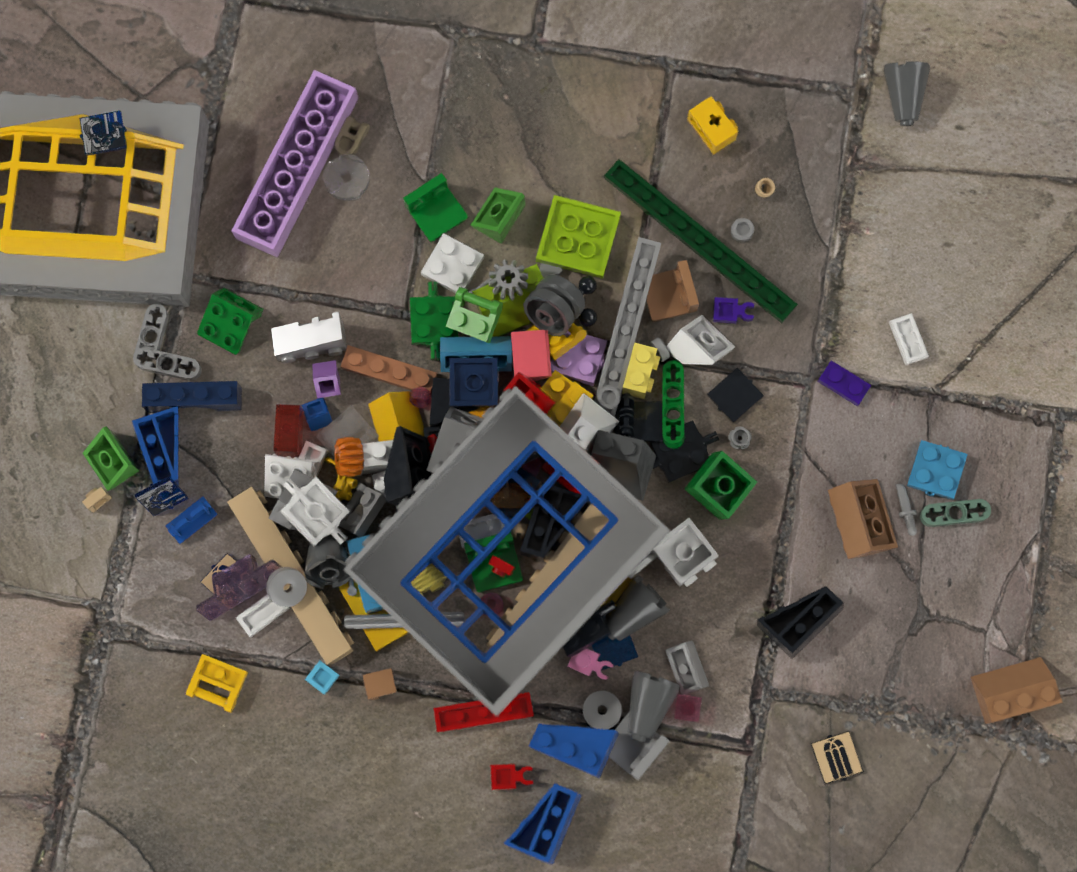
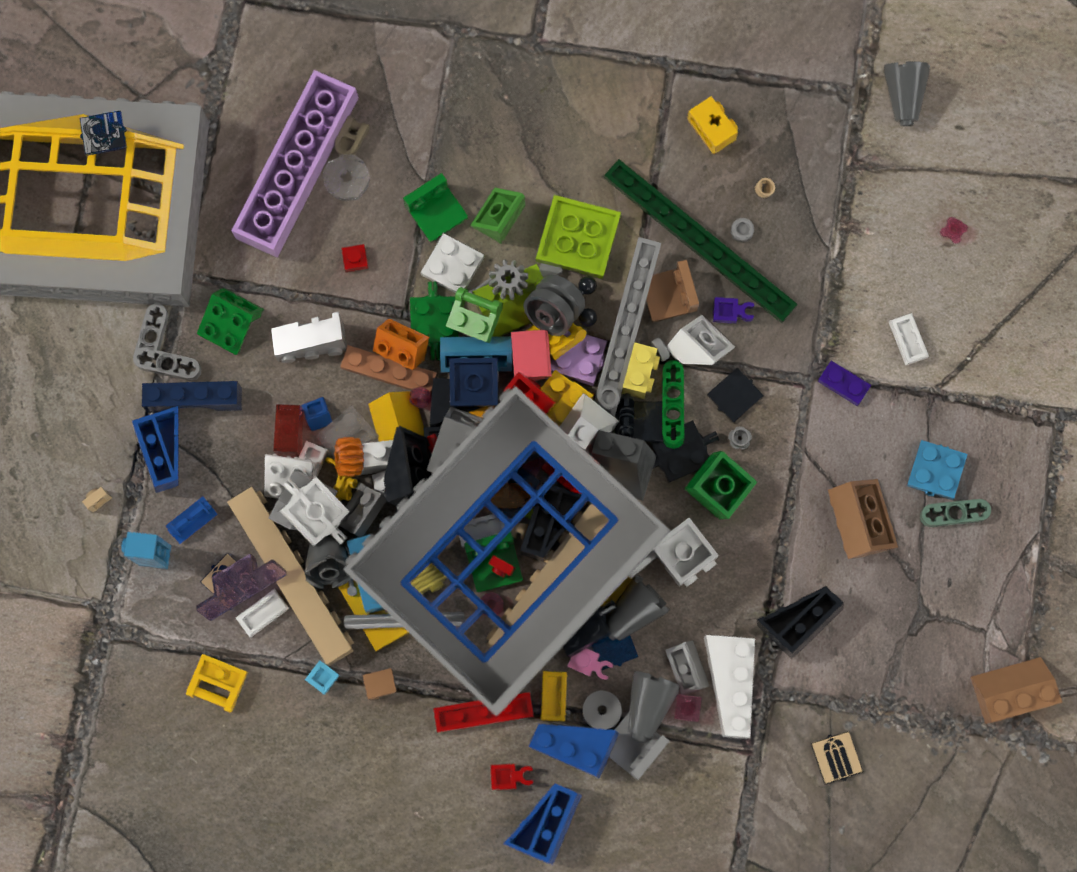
(109, 459): bright green slope -> none
(146, 550): none -> dark azure brick
(161, 496): piece -> none
(287, 597): light grey piece -> none
(326, 379): medium lavender brick -> none
(354, 258): none -> red plate
(400, 344): none -> orange brick
(553, 696): none -> yellow plate
(732, 677): none -> white wedge
(906, 509): light grey piece -> none
(953, 223): none -> clear pink plate

